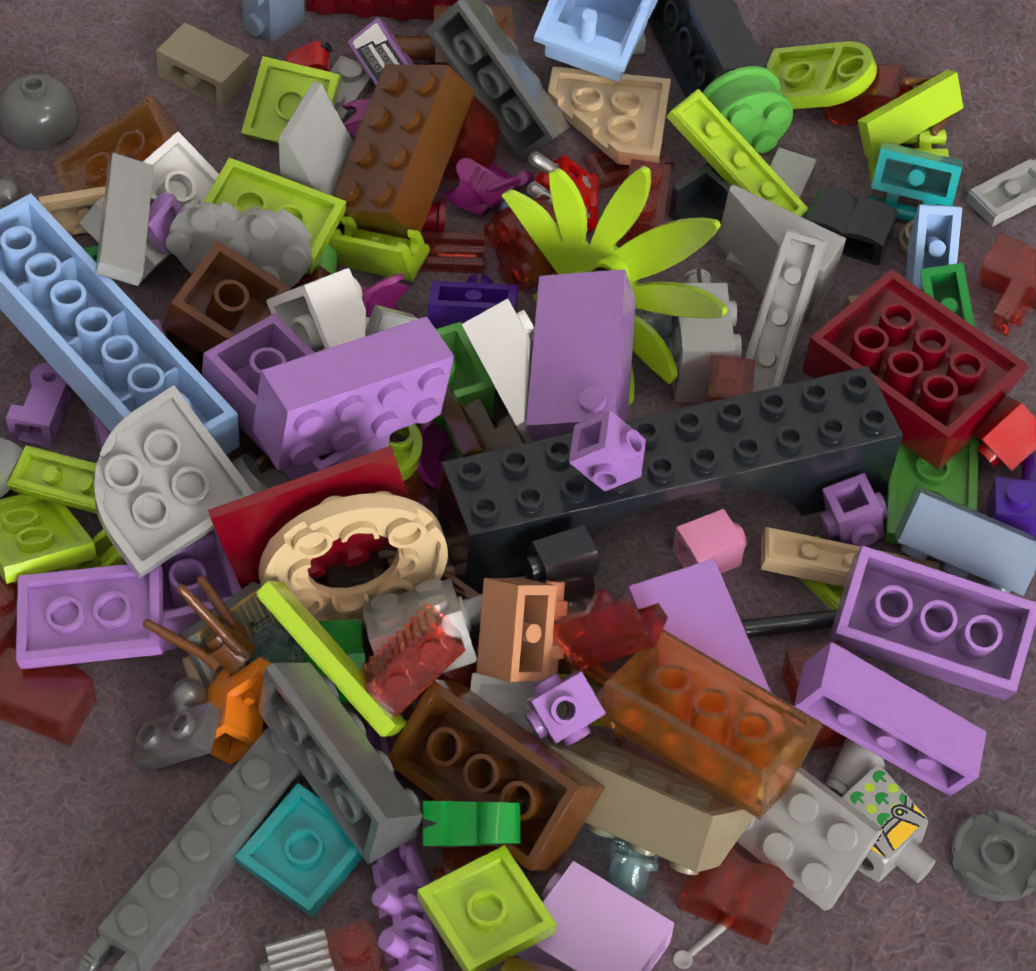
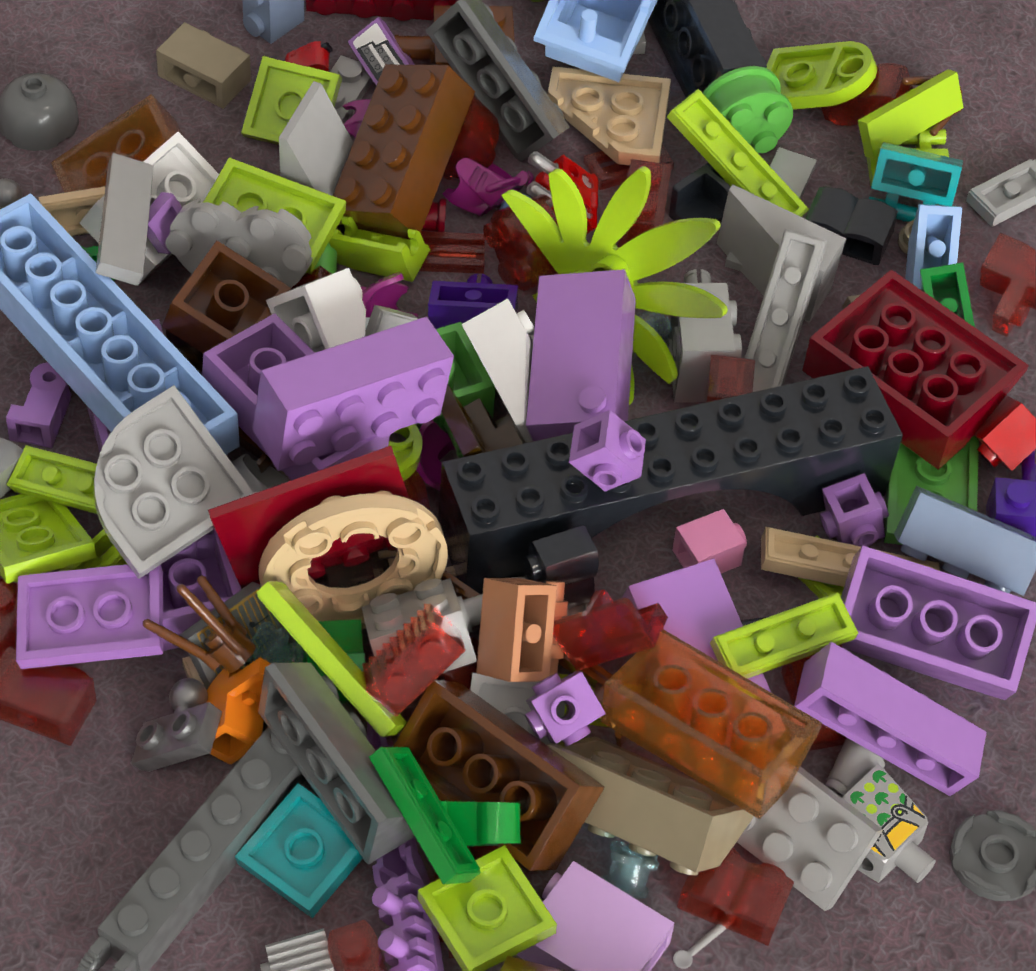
(425, 815): none -> green tile
(785, 636): none -> lime tile

